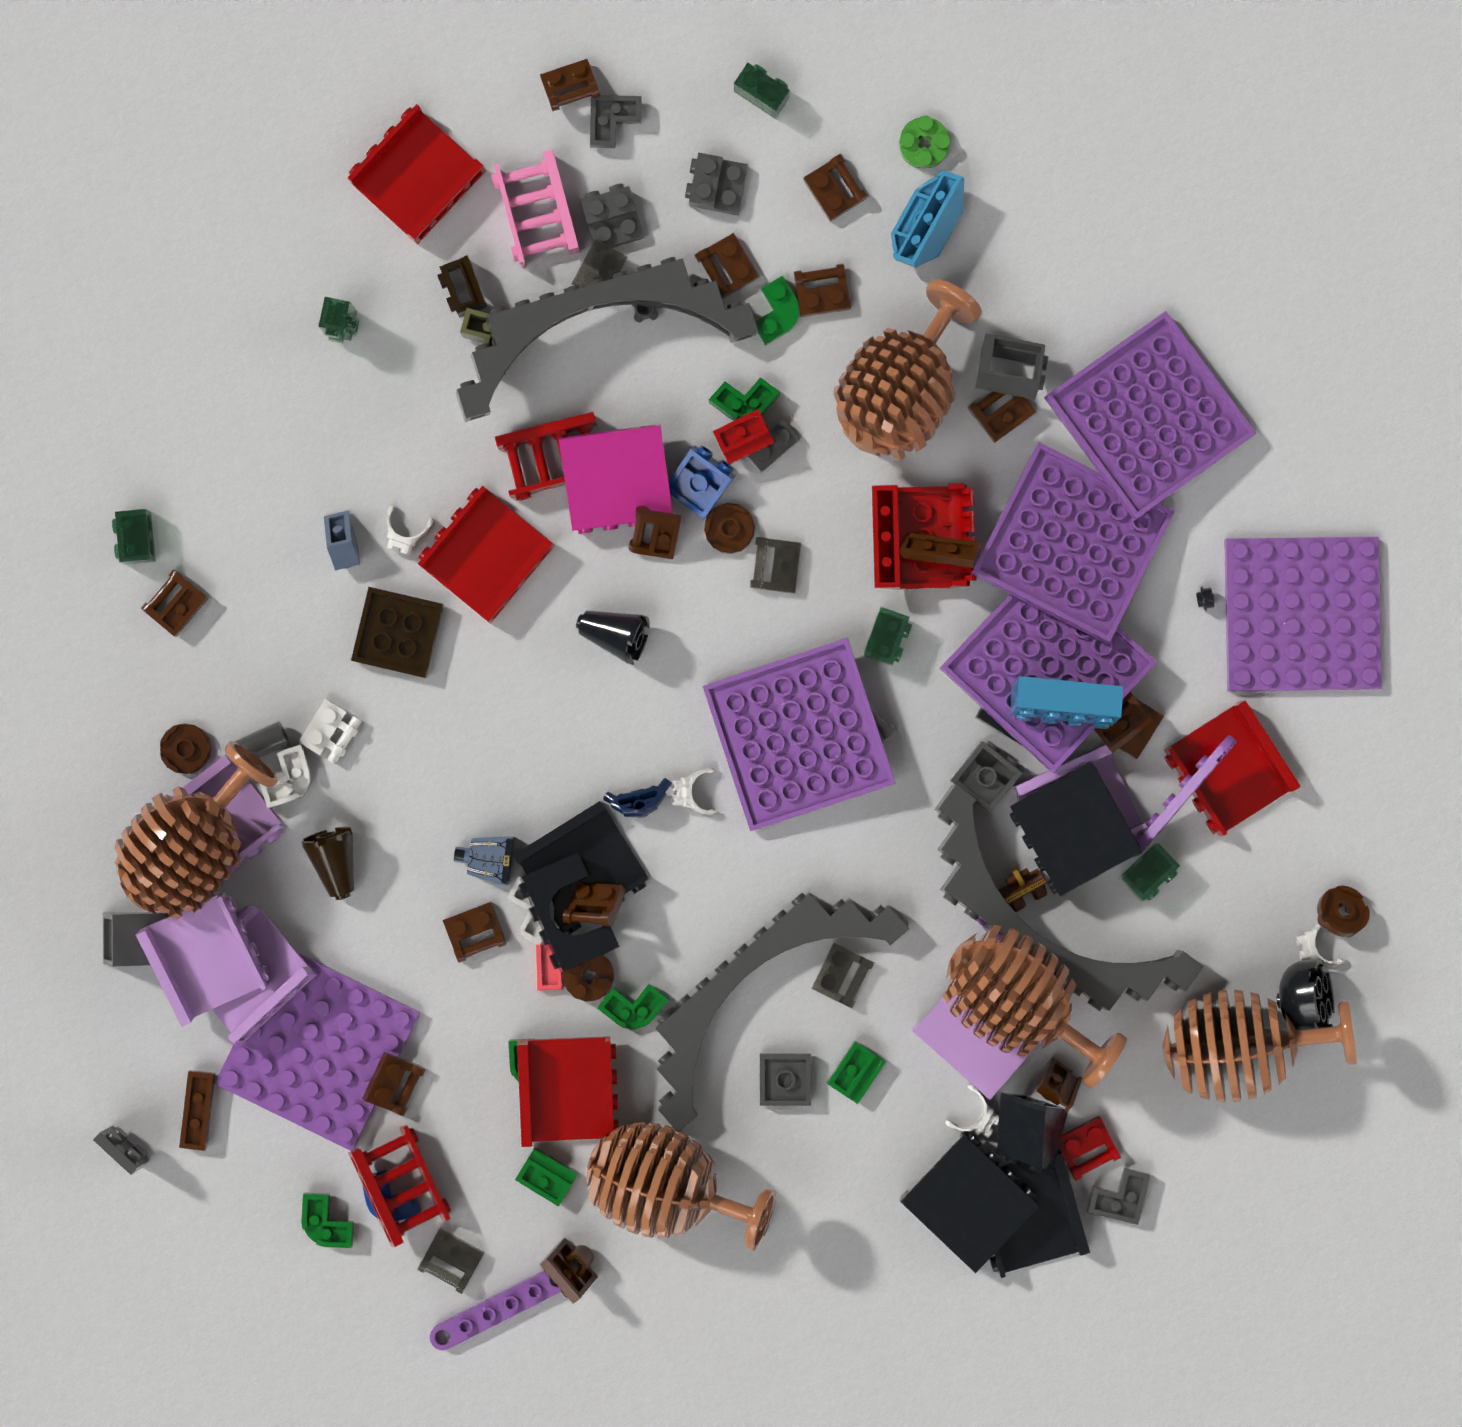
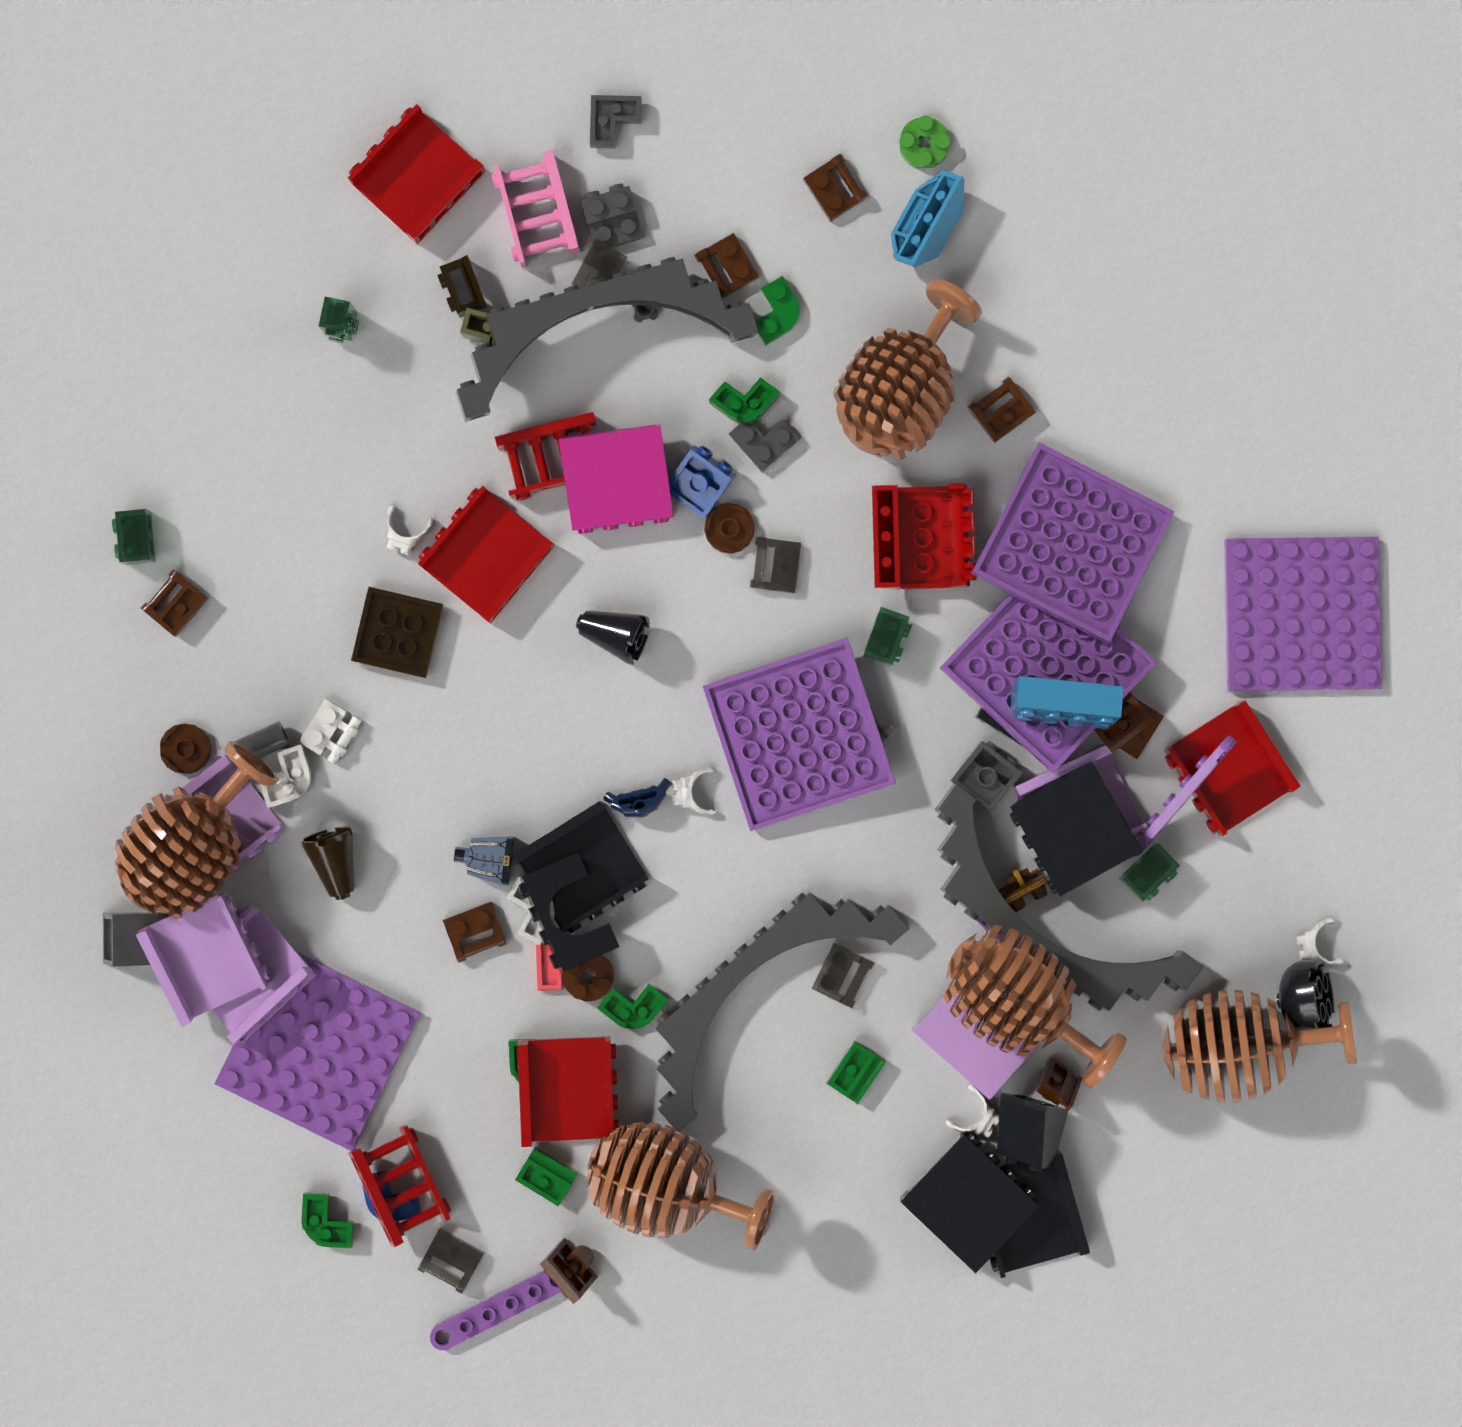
(126, 1154): dark grey plate -> none
(197, 1110): reddish brown plate -> none
(341, 540): sand blue slope -> none
(386, 1081): reddish brown plate -> none
(569, 84): reddish brown plate -> none
(594, 898): reddish brown plate -> none
(663, 535): reddish brown plate -> none
(716, 184): dark grey plate -> none
(743, 437): red plate -> none
(762, 90): clear green brick -> none
(785, 1079): dark grey plate -> none
(822, 299): reddish brown plate -> none
(940, 550): reddish brown plate -> none
(1013, 350): dark grey window -> none
(1083, 1140): red plate -> none
(1124, 1204): dark grey plate -> none
(1150, 415): medium lavender plate -> none
(1205, 598): black plate -> none
(1331, 918): reddish brown plate -> none

